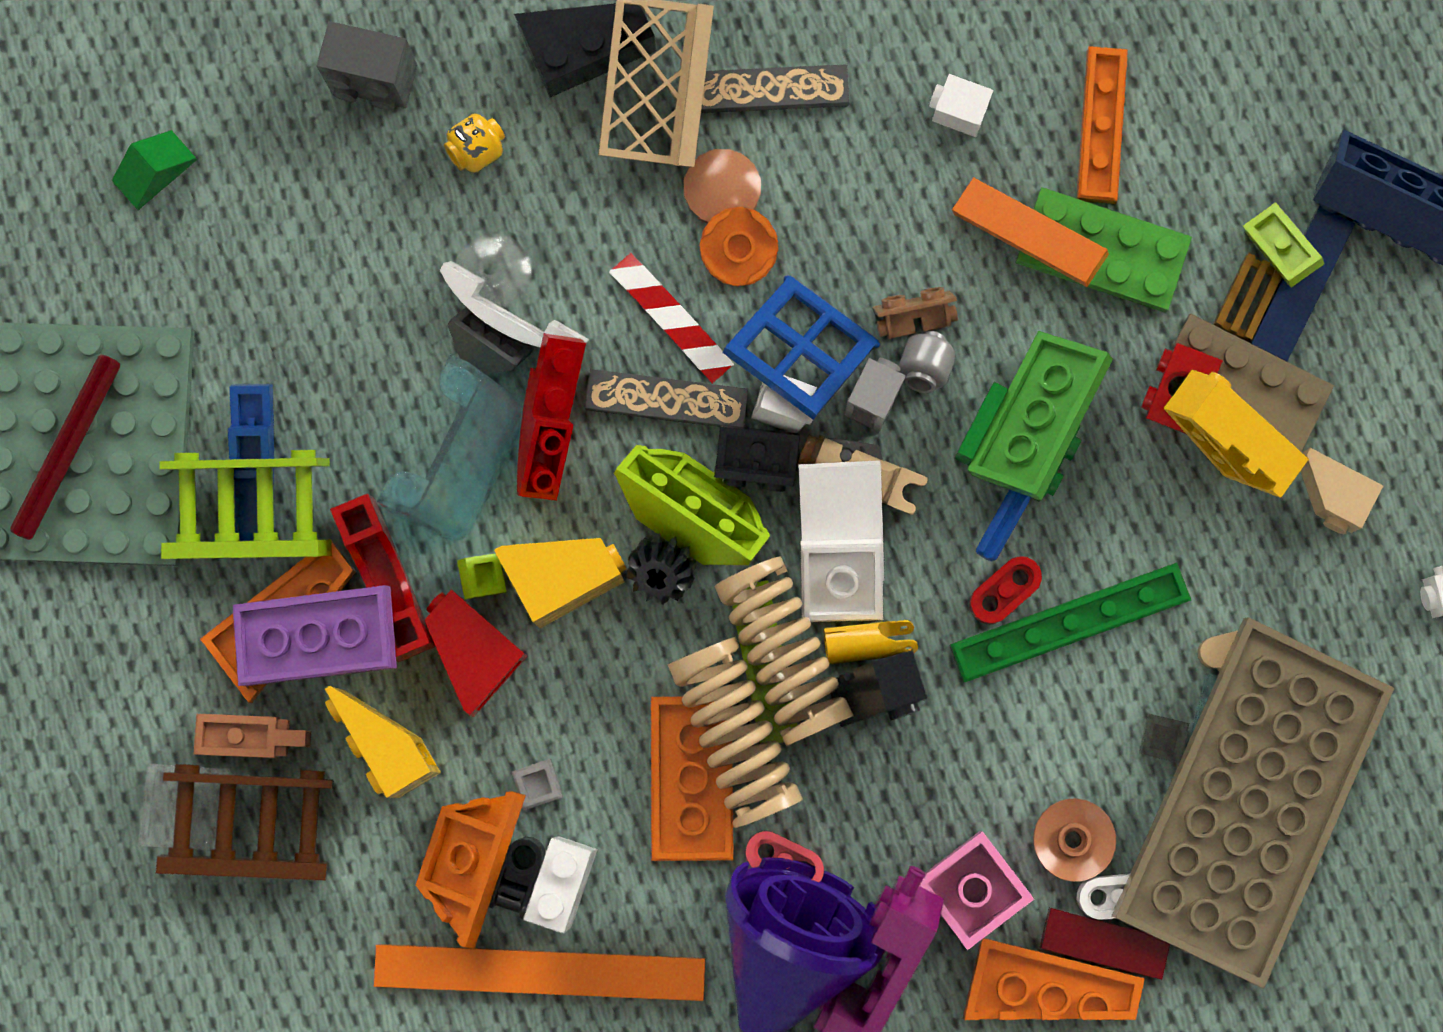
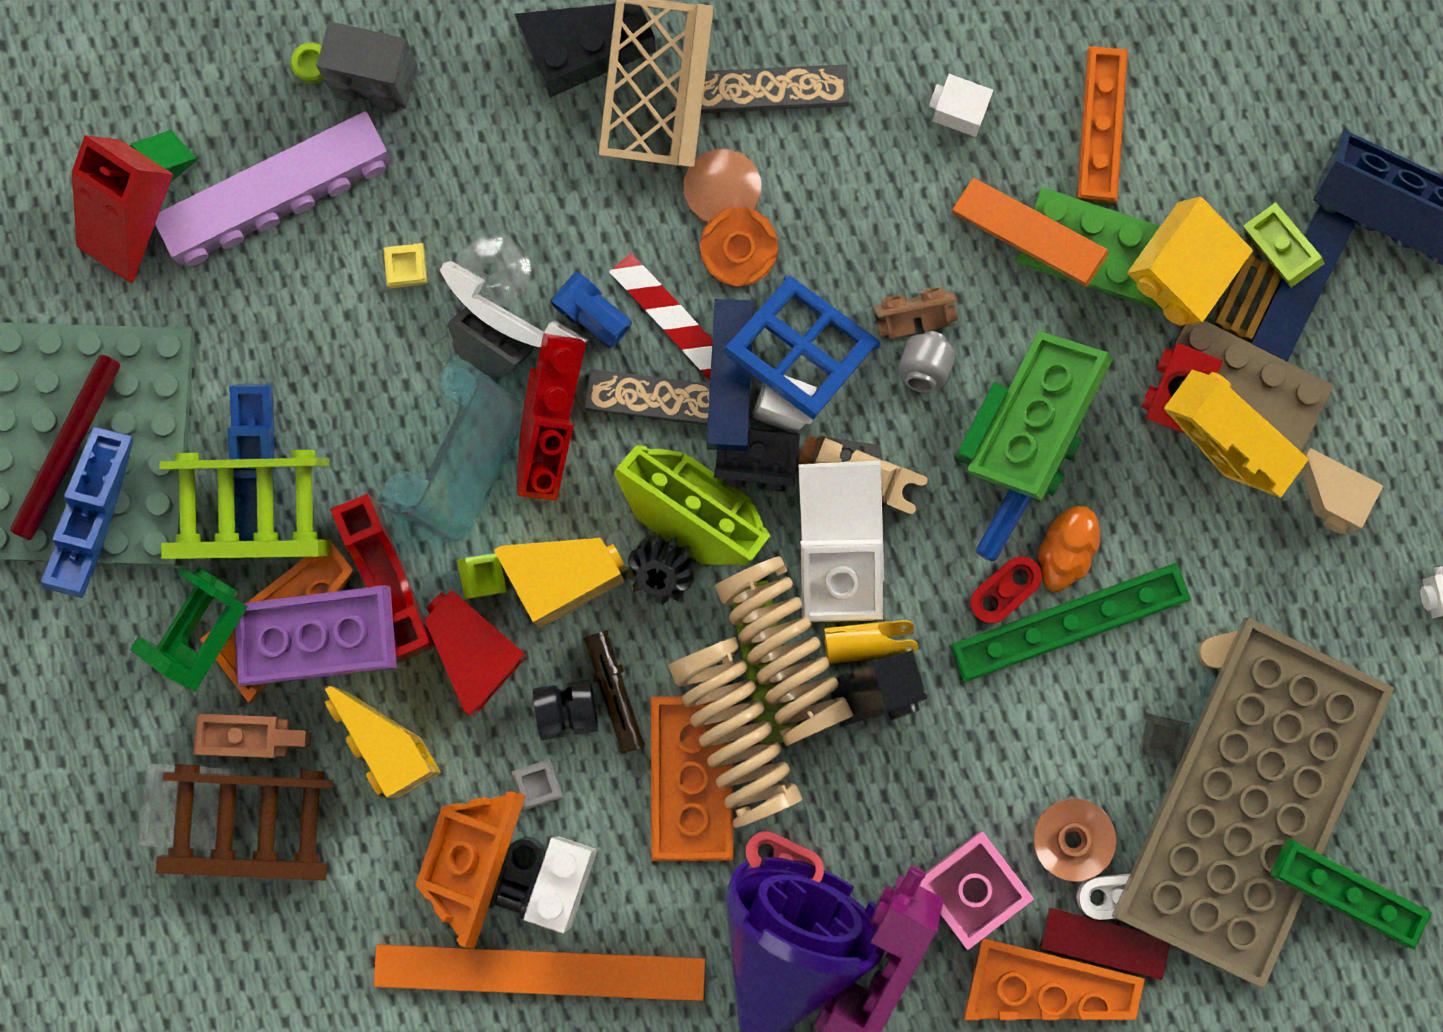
(88, 512): none -> blue slope
(116, 202): none -> red slope
(173, 655): none -> green window
(272, 190): none -> lavender brick
(304, 63): none -> lime tile
(405, 265): none -> light yellow tile
(474, 143): yellow head -> none
(565, 709): none -> black wheel
(587, 307): none -> blue piece
(599, 645): none -> dark brown pin
(728, 381): none -> dark blue tile
(875, 393): light grey brick -> none
(1069, 547): none -> orange arm
(1189, 262): none -> yellow brick
(1350, 894): none -> green tile

